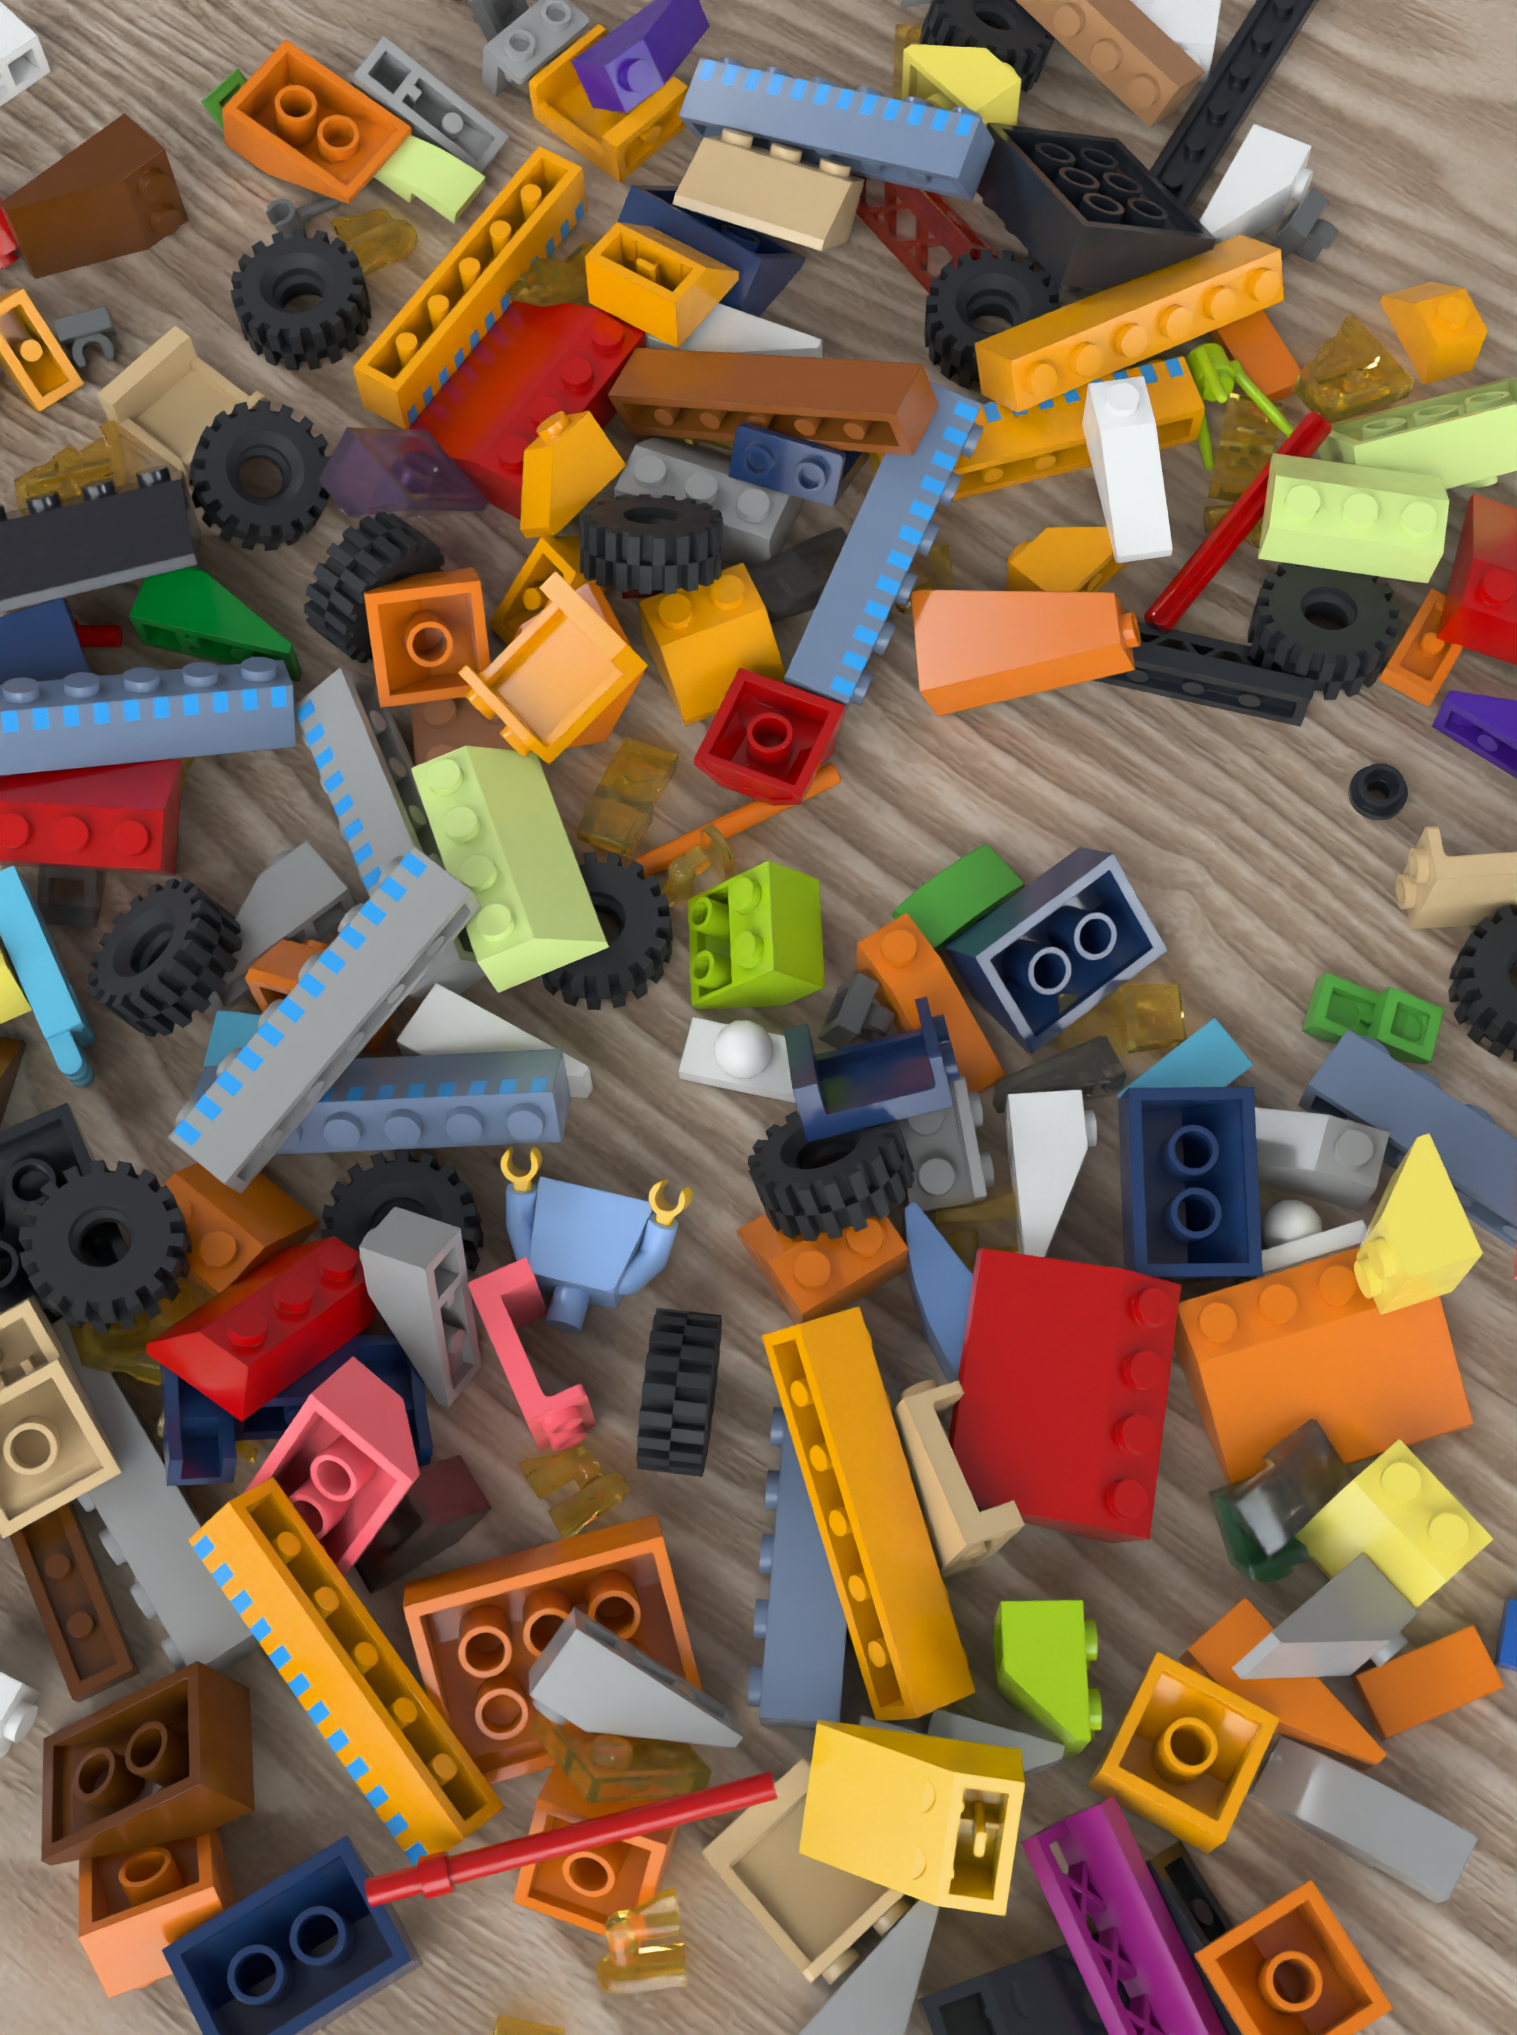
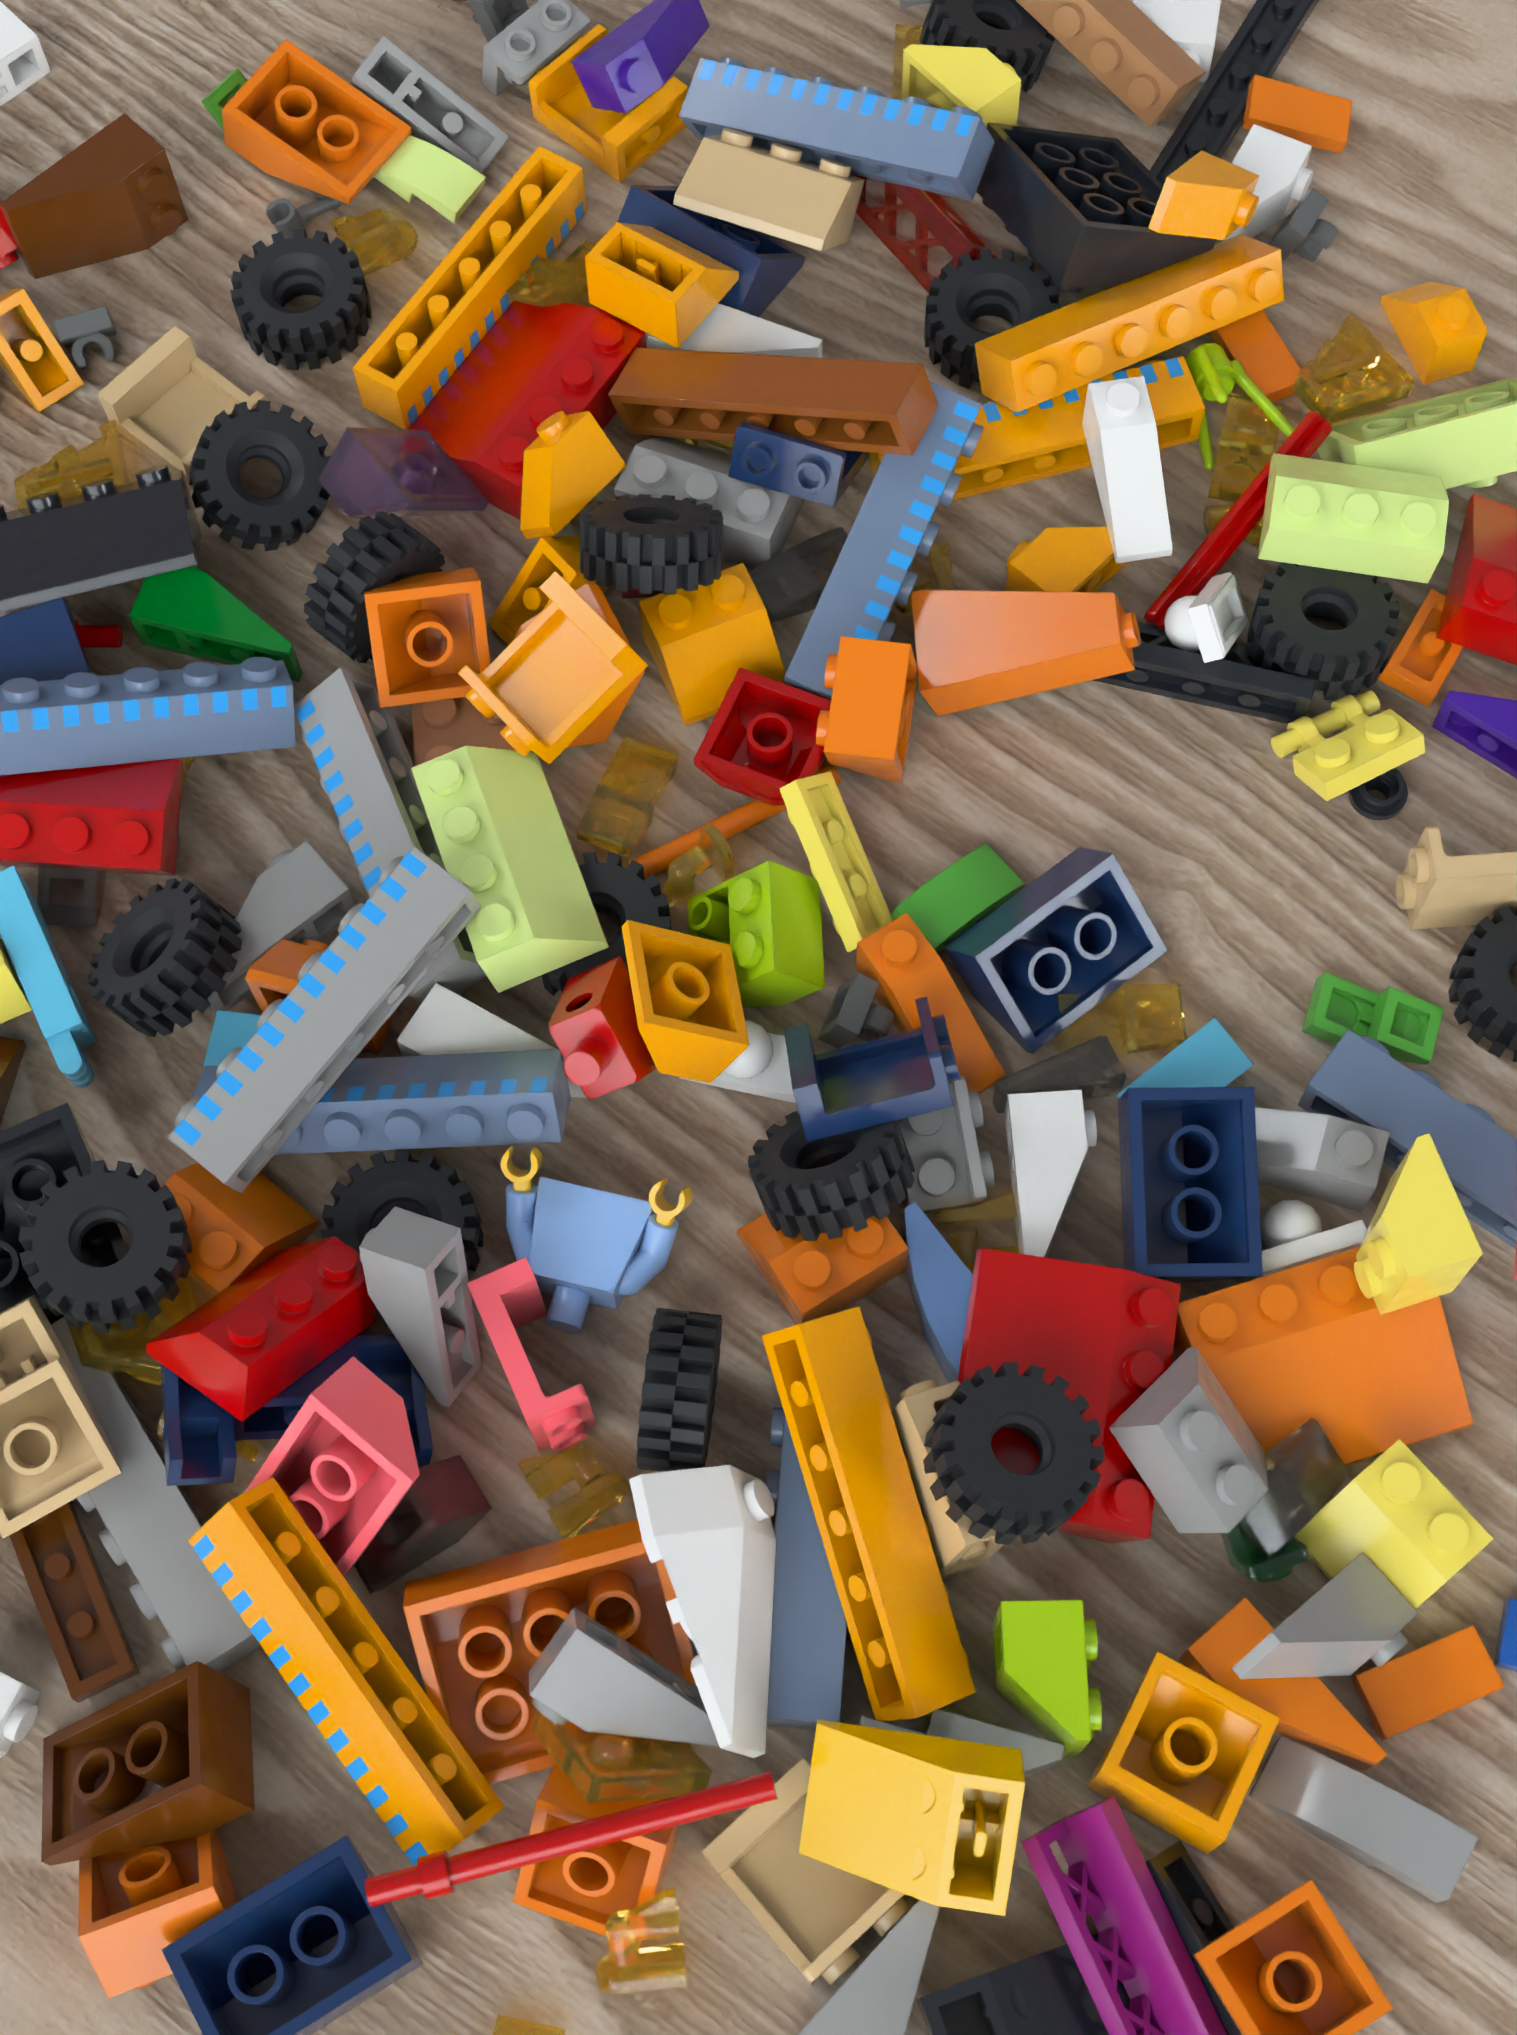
(600, 1030): none -> red torso
(685, 1001): none -> light orange slope
(721, 1561): none -> white wedge
(836, 857): none -> light yellow plate
(869, 707): none -> orange slope
(982, 1485): none -> black tyre
(1193, 1448): none -> light grey slope
(1205, 199): none -> light orange slope
(1208, 620): none -> white tile
(1298, 113): none -> orange tile
(1353, 756): none -> light yellow plate

